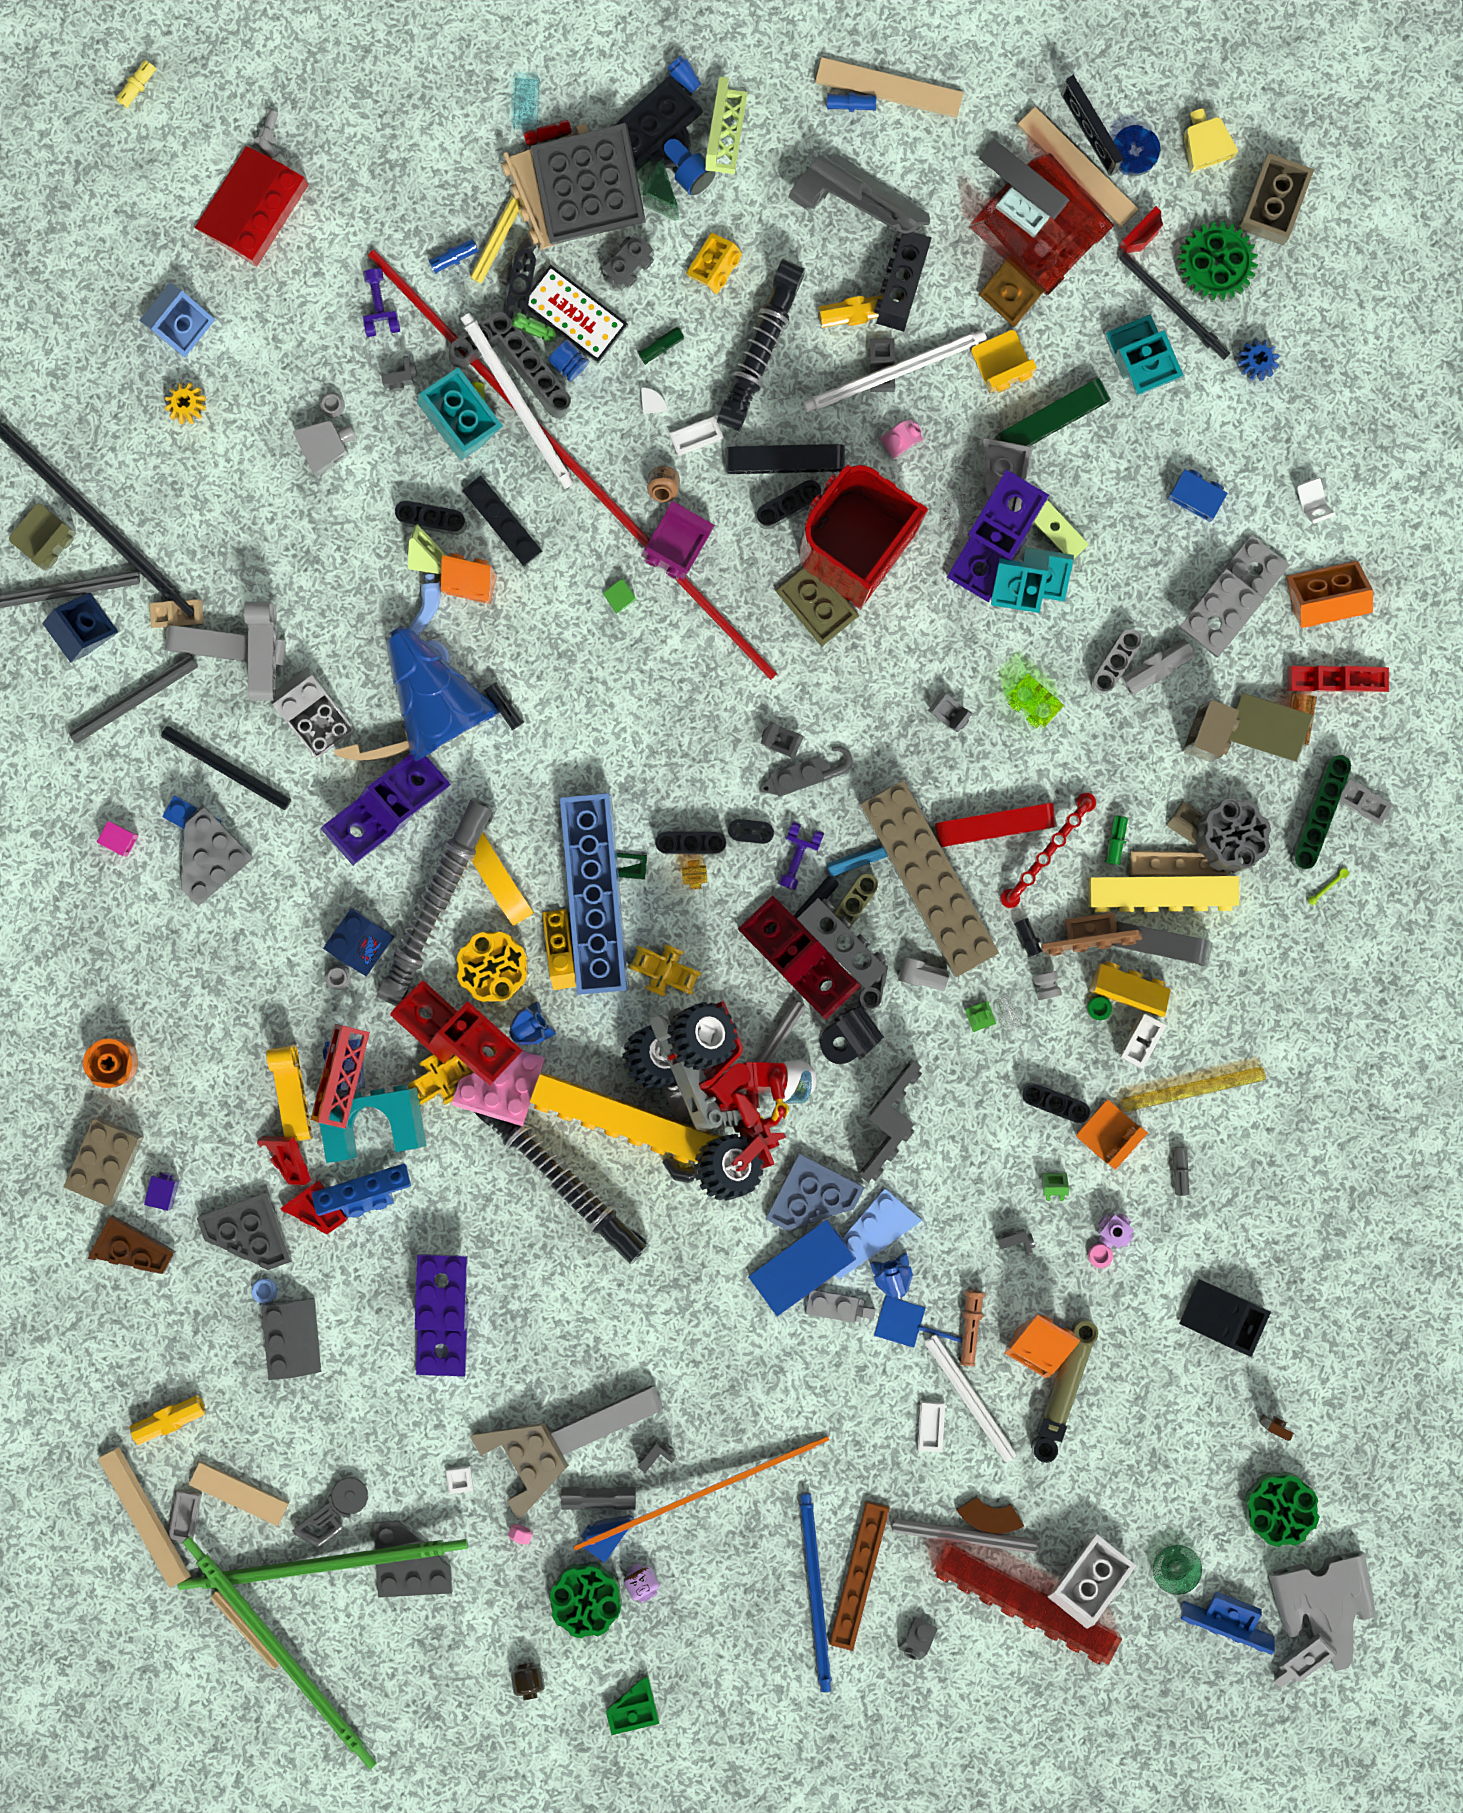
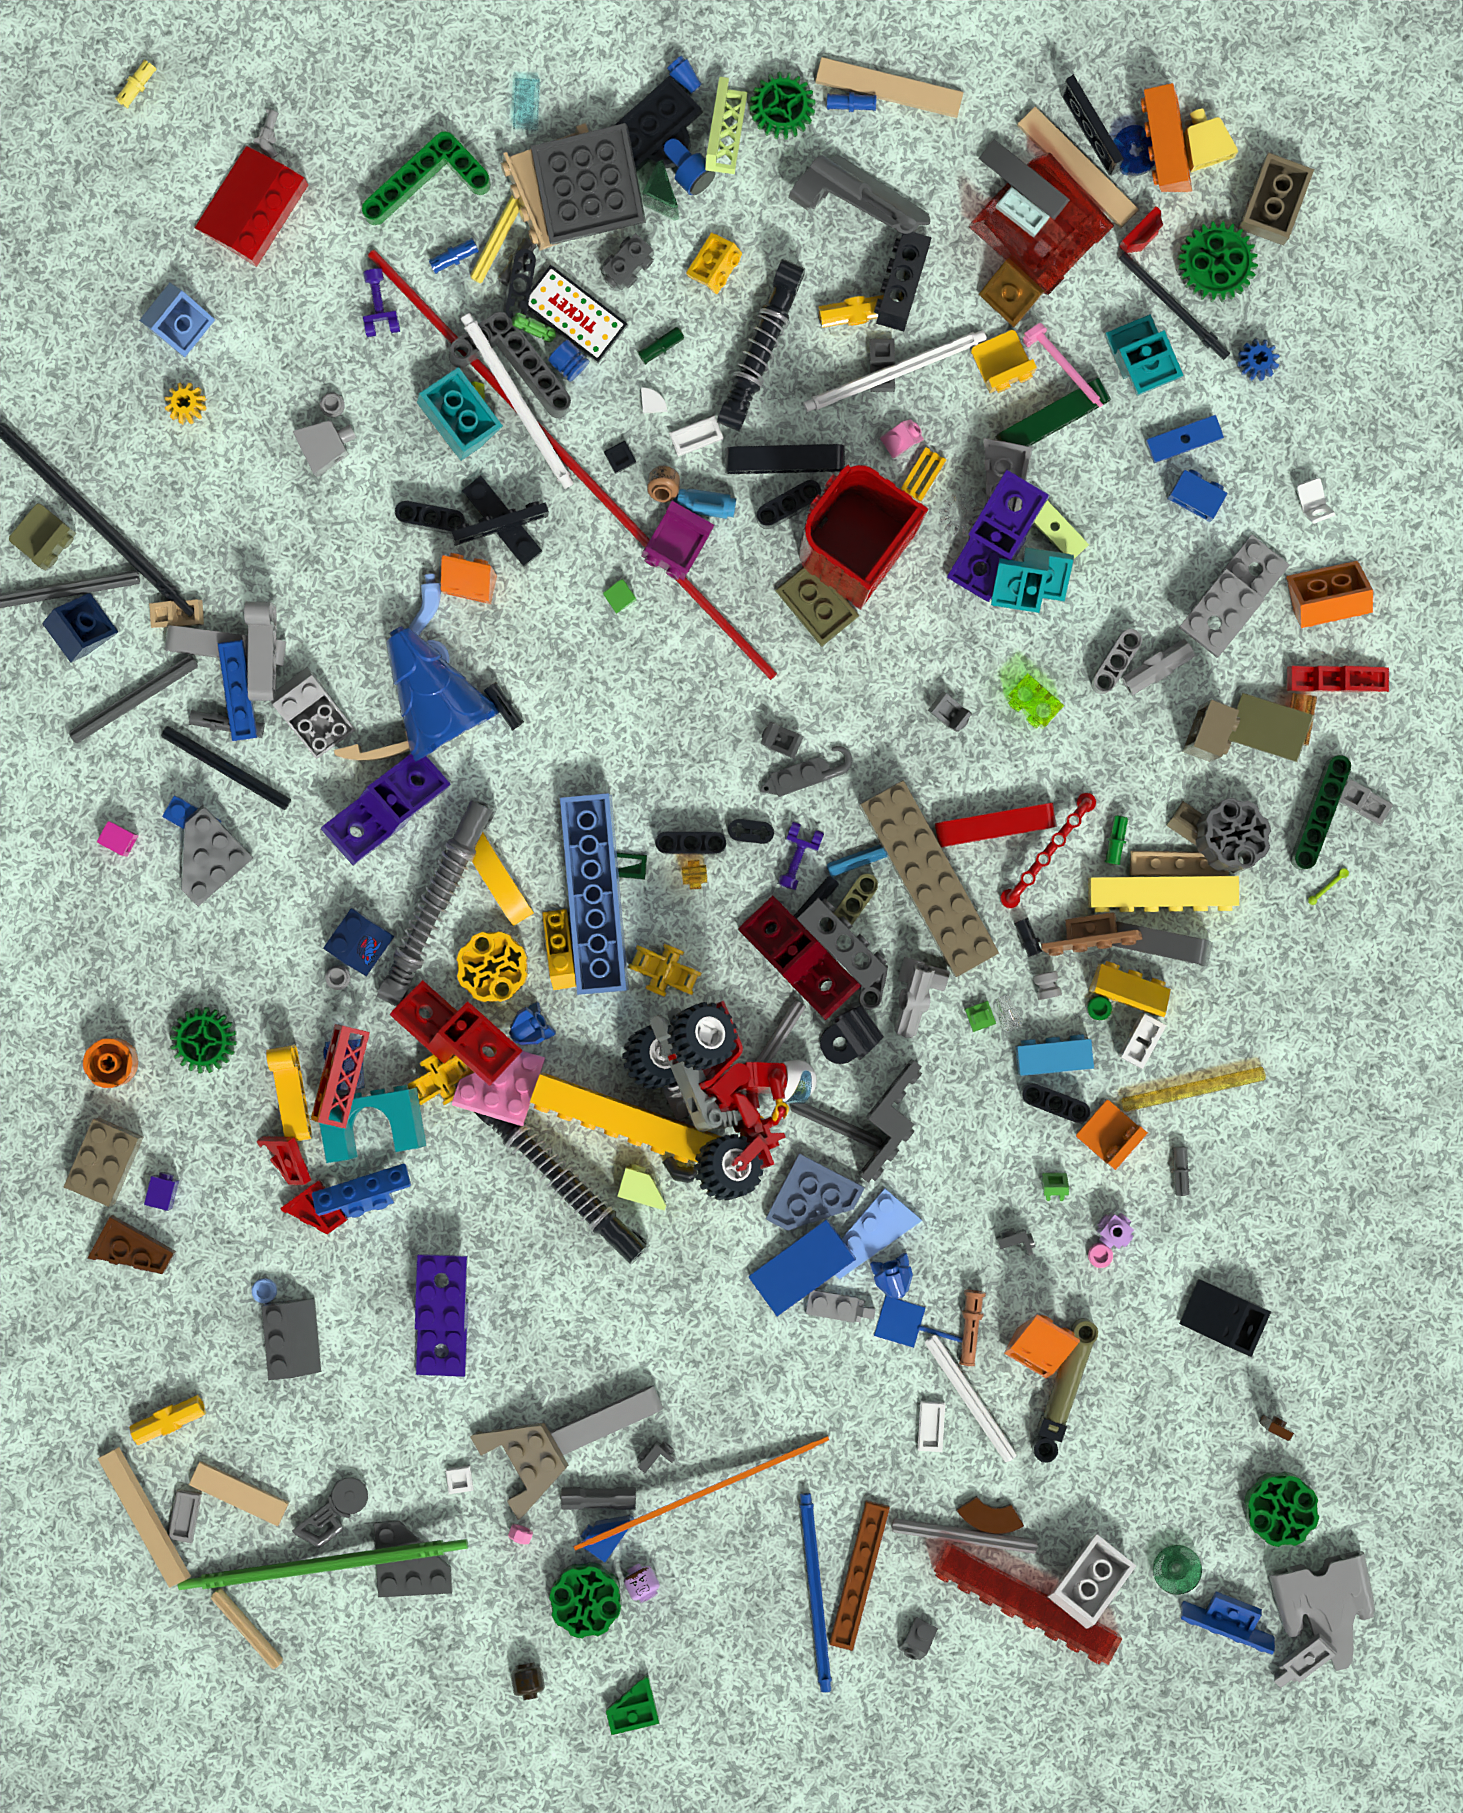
(198, 719): none -> dark grey pin
(202, 1051): none -> green gear
(235, 683): none -> blue tile
(248, 1231): dark grey plate -> none
(278, 1651): bright green axle -> none
(397, 380): dark grey bracket -> none
(424, 174): none -> green beam
(424, 552): yellowish green slope -> none
(509, 519): none -> black plate
(547, 132): red axle -> none
(620, 457): none -> black tile
(641, 1188): none -> yellowish green slope
(706, 503): none -> dark azure piece
(792, 100): none -> green gear
(837, 1125): none -> dark grey axle
(914, 1000): none -> light grey piece
(934, 456): none -> yellow tile
(1037, 334): none -> bright pink piece
(1054, 1055): none -> dark azure brick
(1167, 139): none -> orange slope
(1198, 434): none -> blue tile

